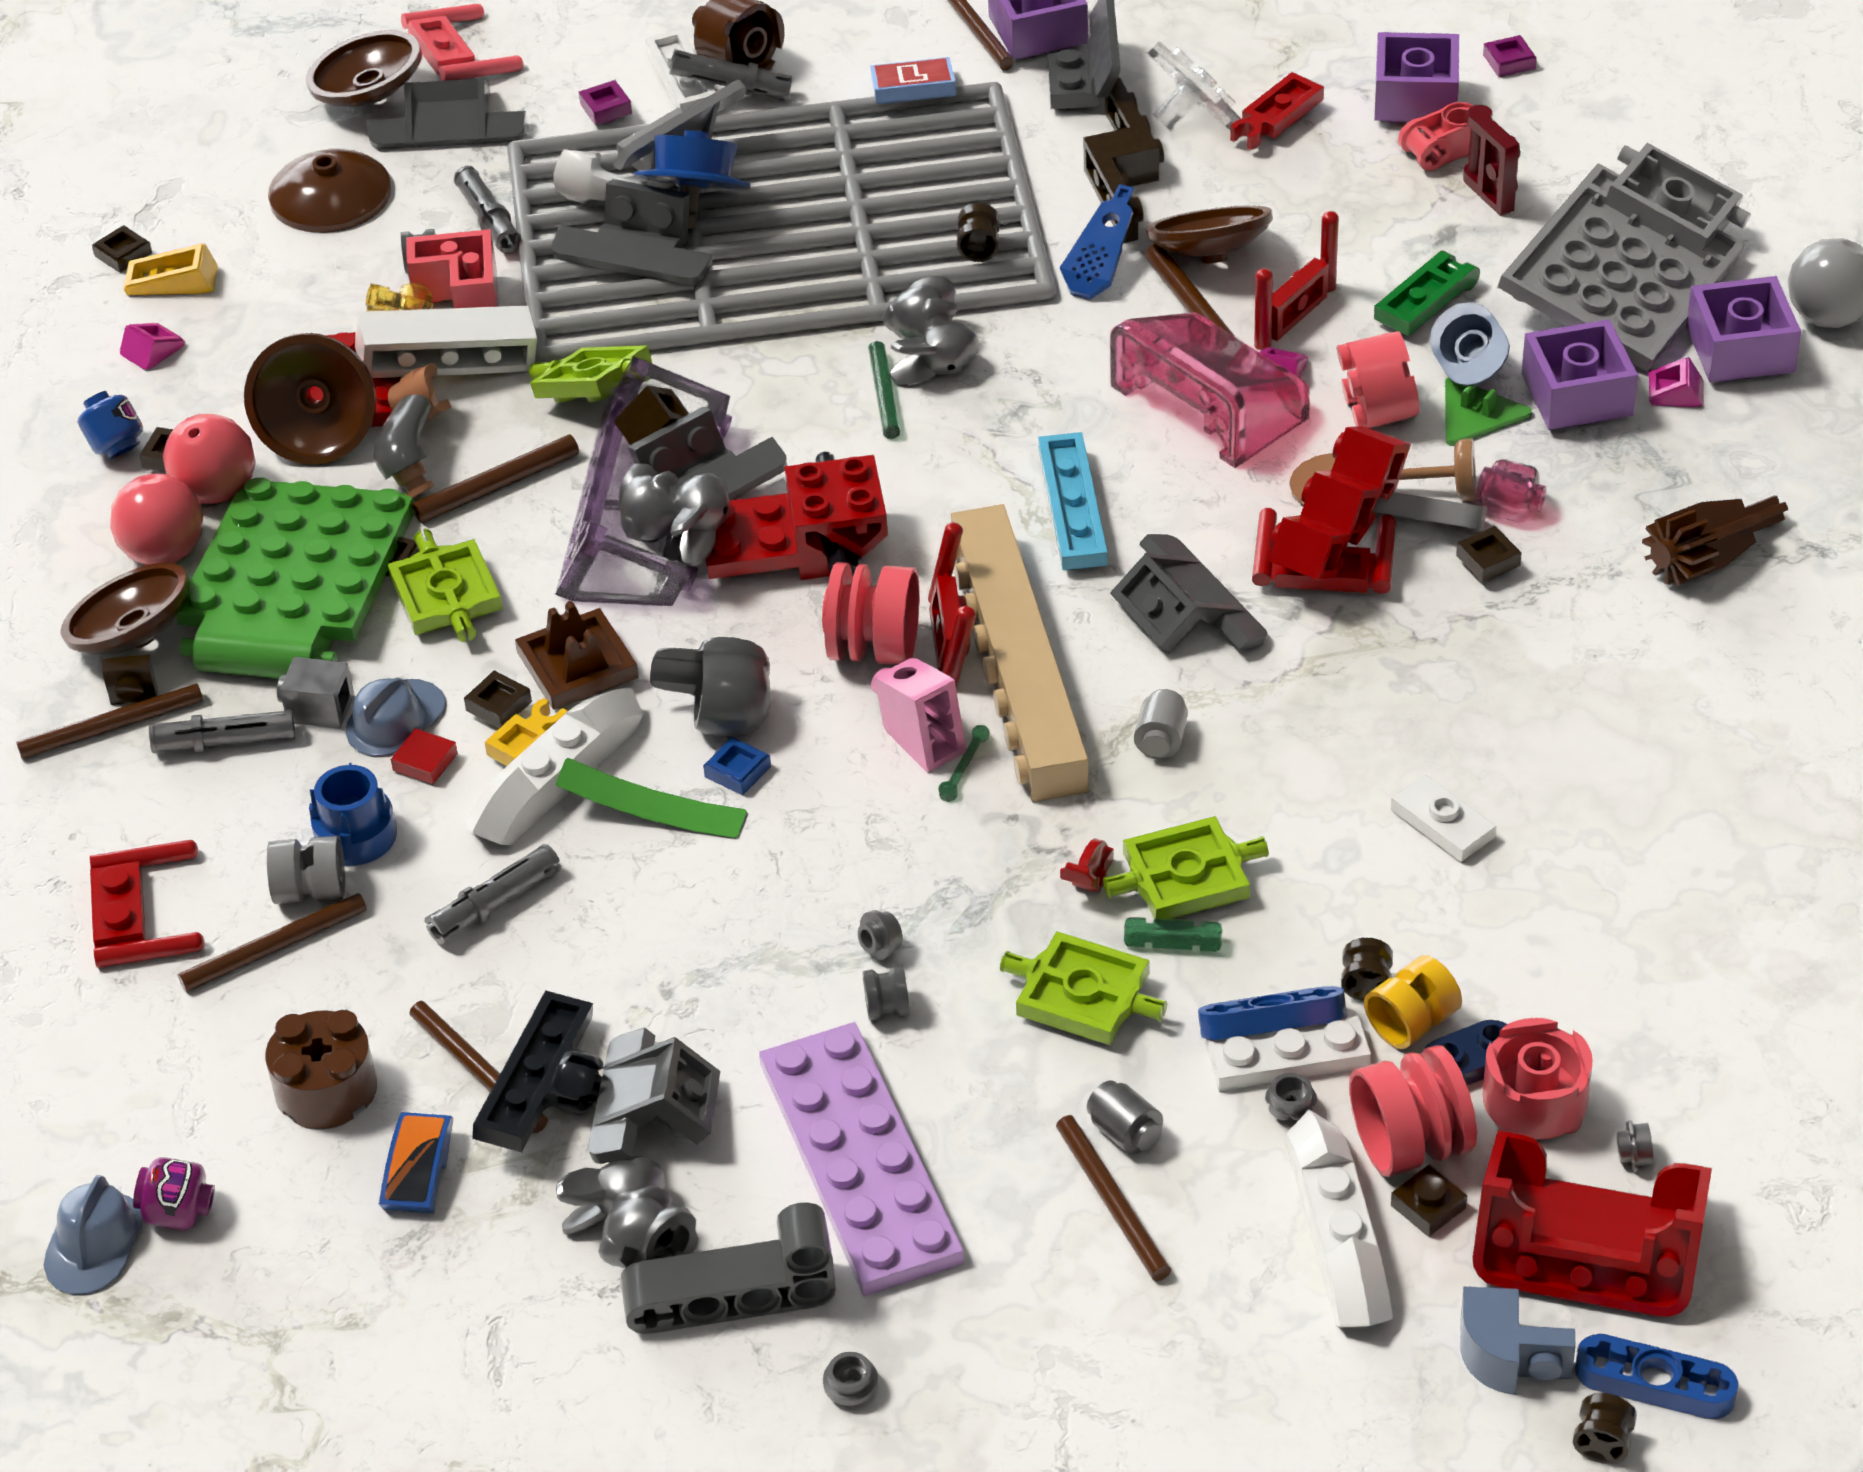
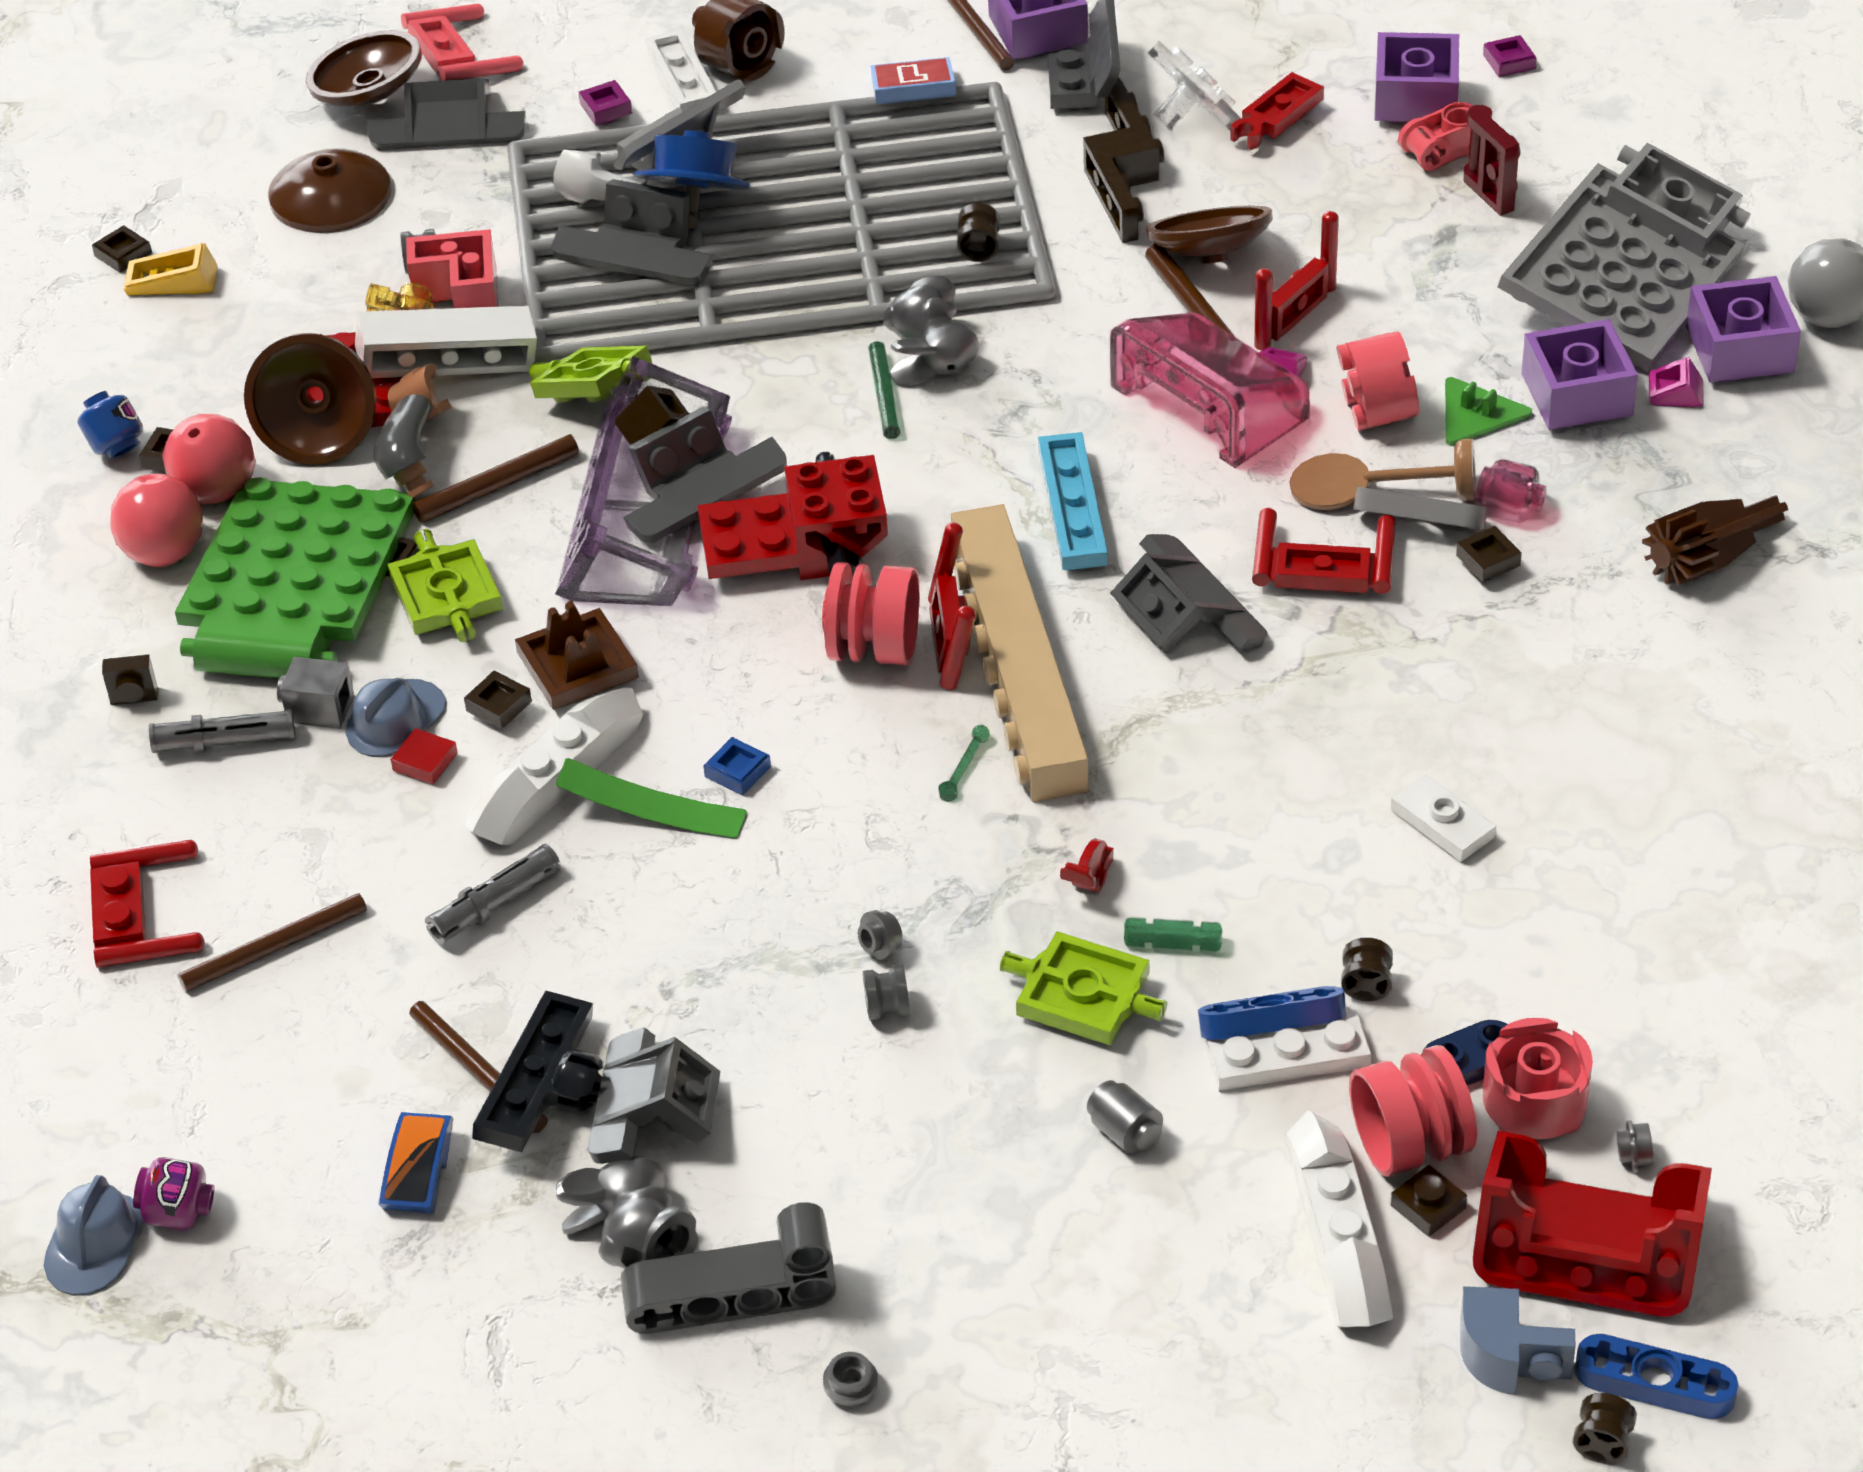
(109, 721): reddish brown bar -> none
(127, 610): reddish brown dish -> none
(149, 344): dark pink slope -> none
(306, 869): light grey wheel -> none
(320, 1067): reddish brown brick -> none
(353, 807): blue piece -> none
(489, 212): flat silver pin -> none
(520, 733): yellow plate -> none
(657, 506): flat silver animal -> none
(723, 73): flat silver pin -> none
(726, 680): dark grey piece -> none
(861, 1159): lavender plate -> none
(921, 712): bright pink torso -> none
(1098, 247): blue piece -> none
(1113, 1198): reddish brown bar -> none
(1161, 724): light grey brick -> none
(1186, 868): lime plate -> none
(1290, 1097): flat silver plate -> none
(1339, 503): red brick -> none
(1413, 1001): yellow wheel -> none
(1425, 292): green plate -> none
(1469, 343): piece -> none

